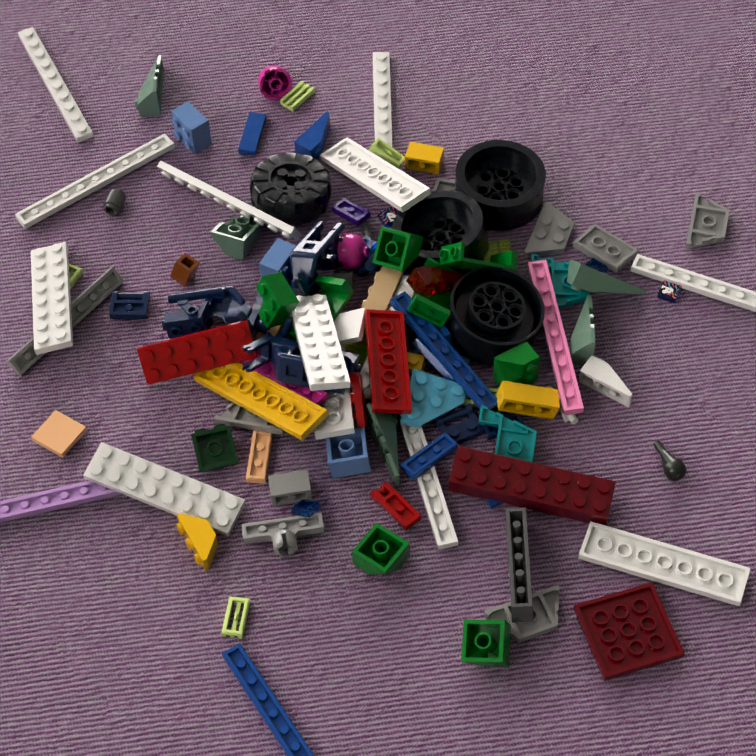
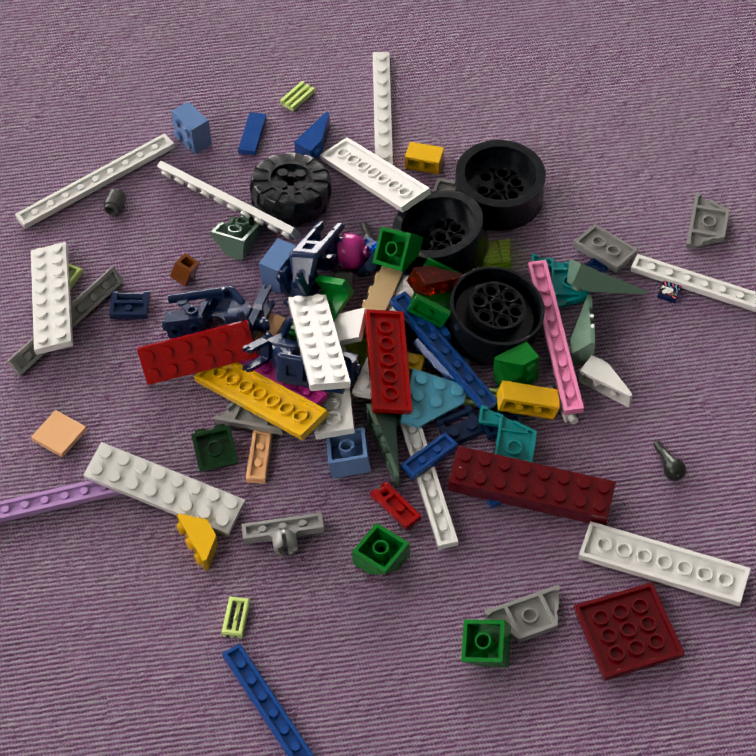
(55, 85): white plate -> none
(151, 91): sand green wedge -> none
(274, 82): dark pink cylinder -> none
(277, 299): green slope -> none
(289, 487): light grey brick -> none
(305, 508): clear blue tile -> none
(351, 211): dark purple plate -> none
(358, 399): red plate -> none
(387, 153): yellowish green tile -> none
(387, 216): clear blue tile -> none
(453, 256): green panel -> none
(519, 565): dark grey brick -> none
(550, 232): light grey wing -> none

